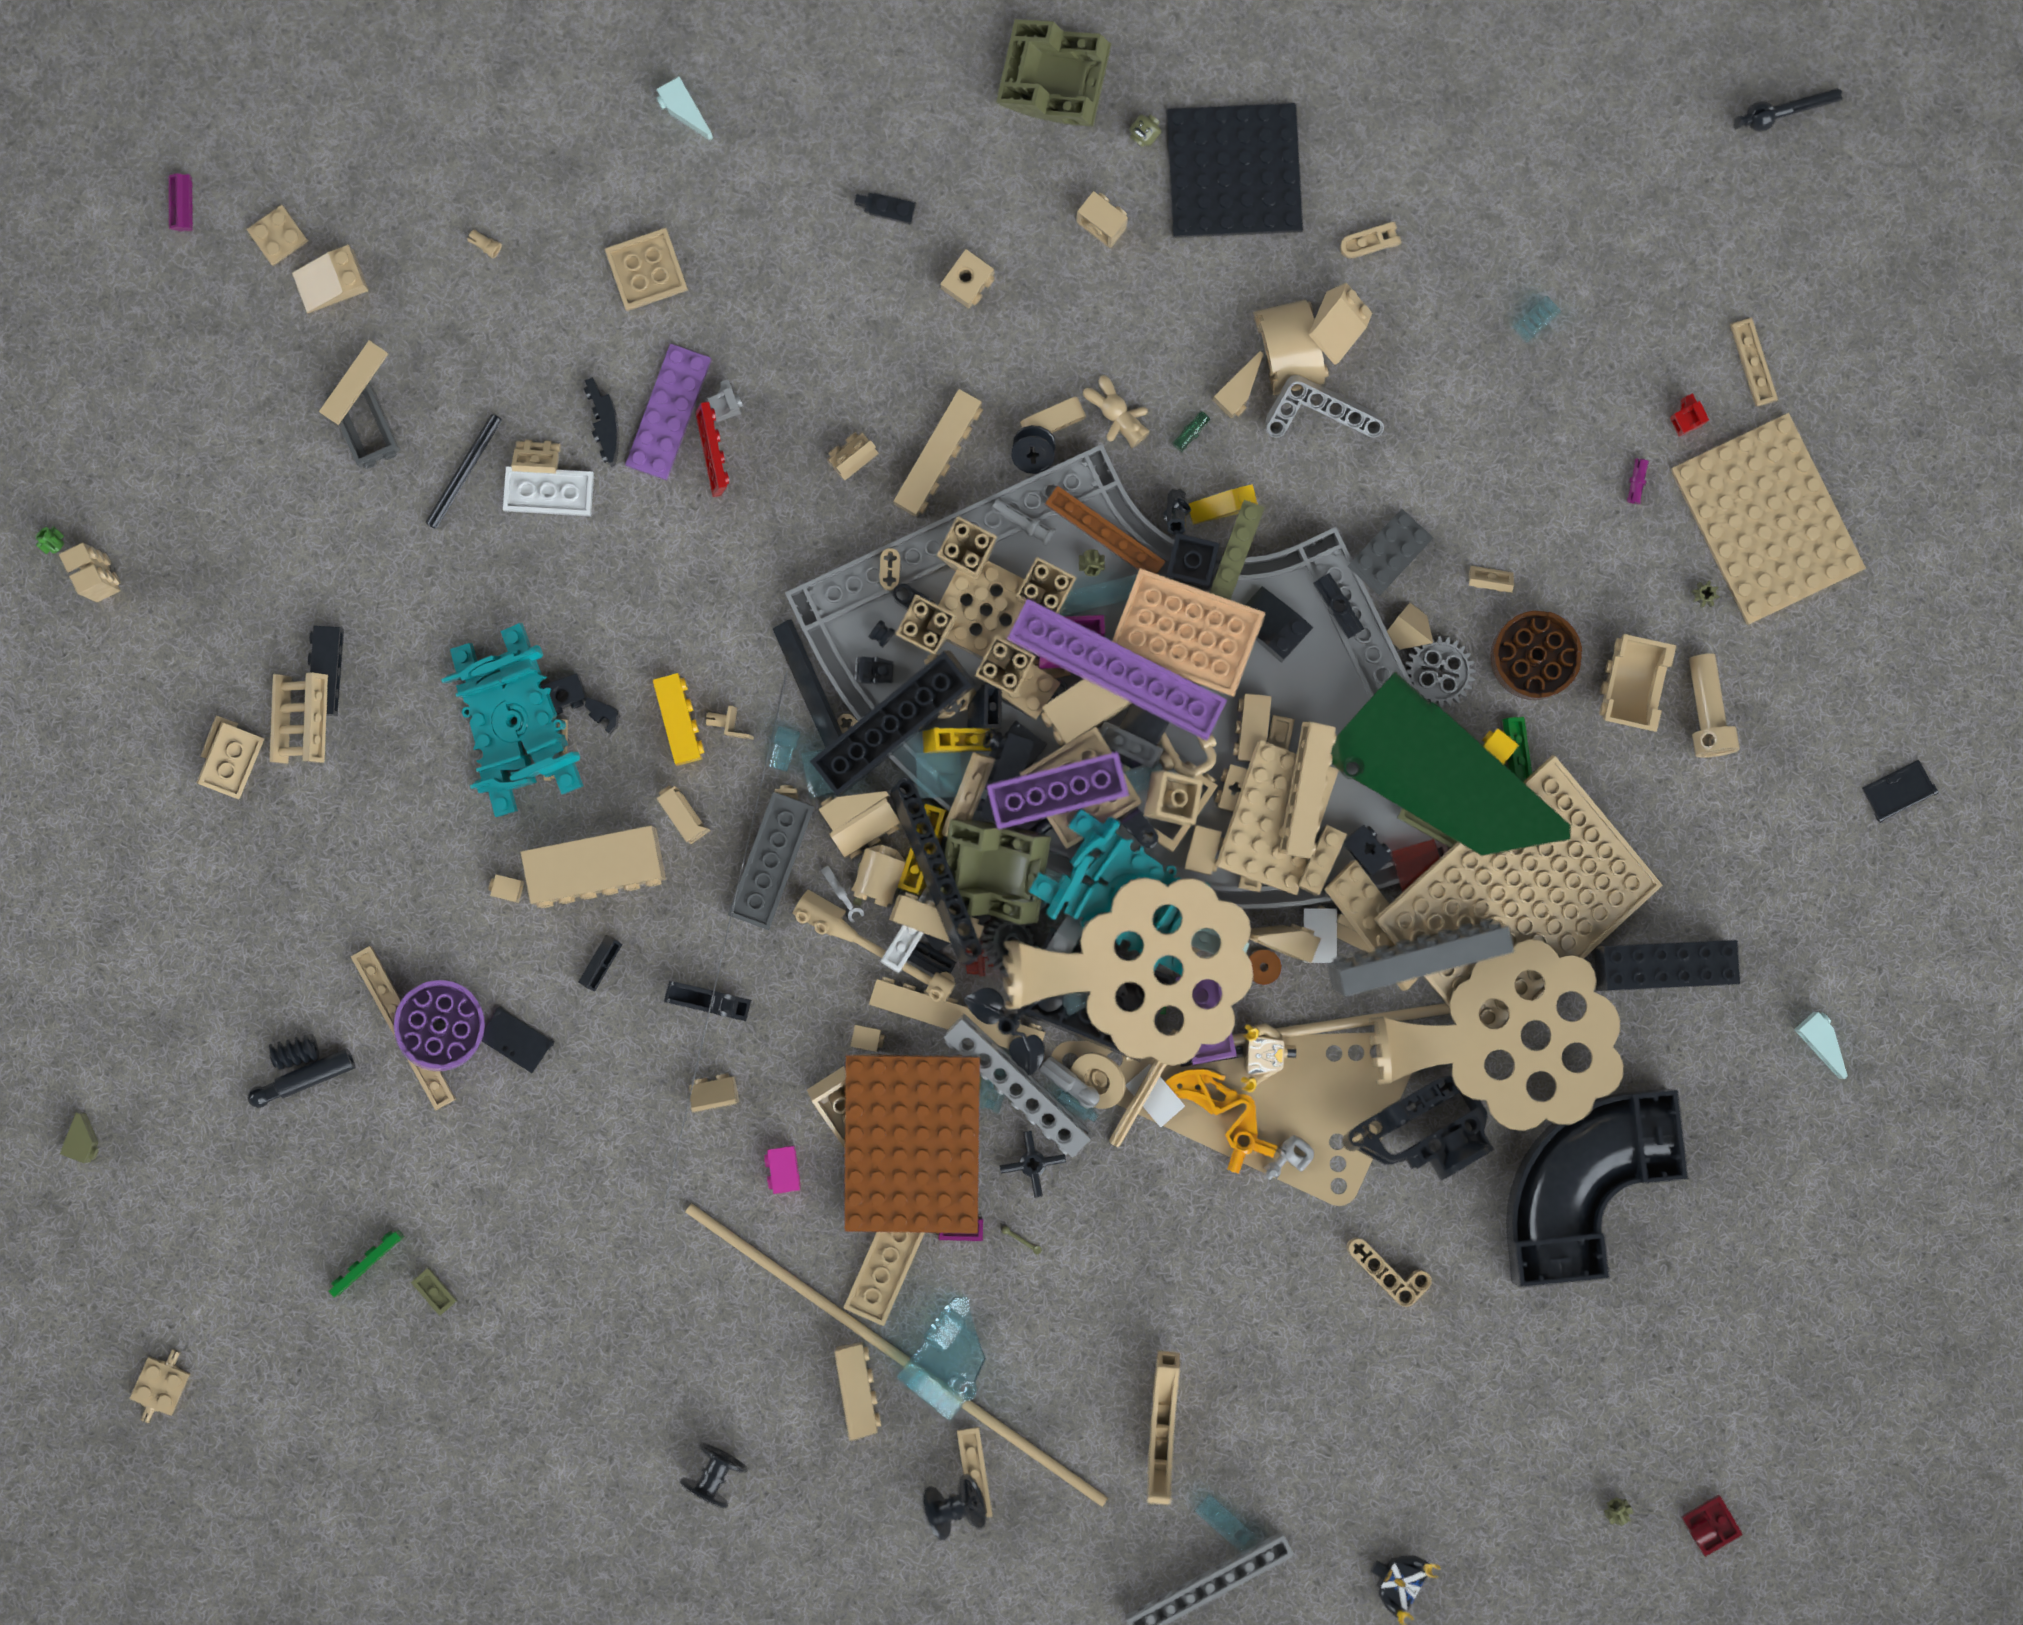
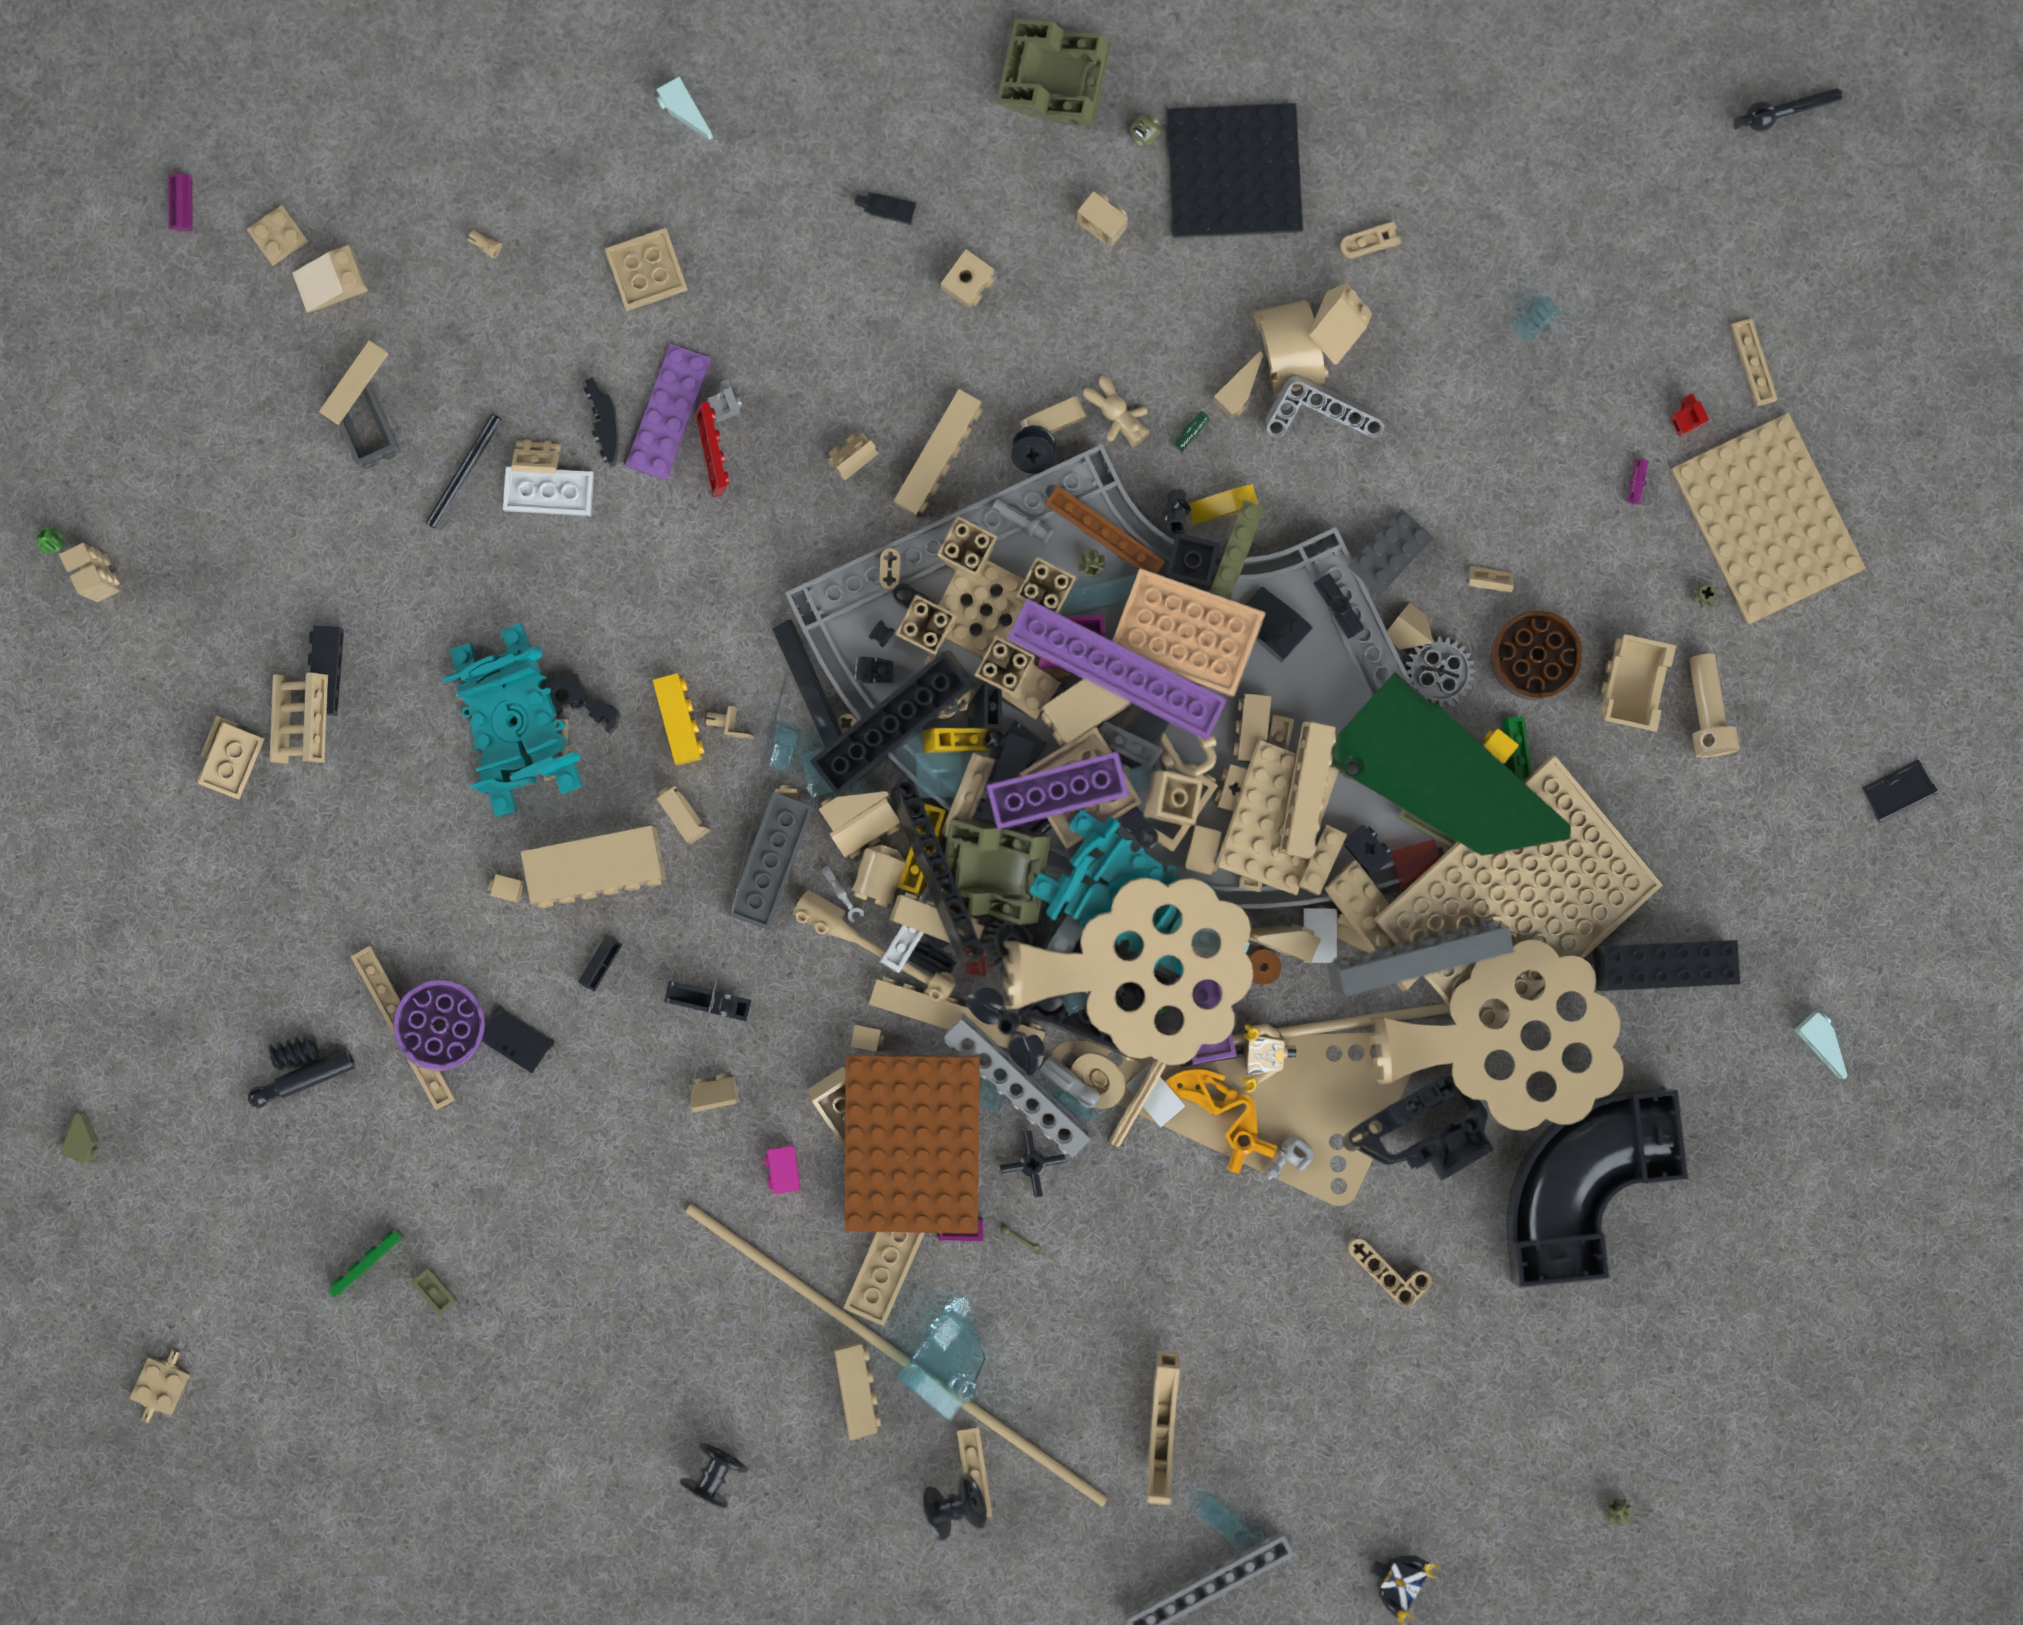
(1711, 1525): dark red plate -> none

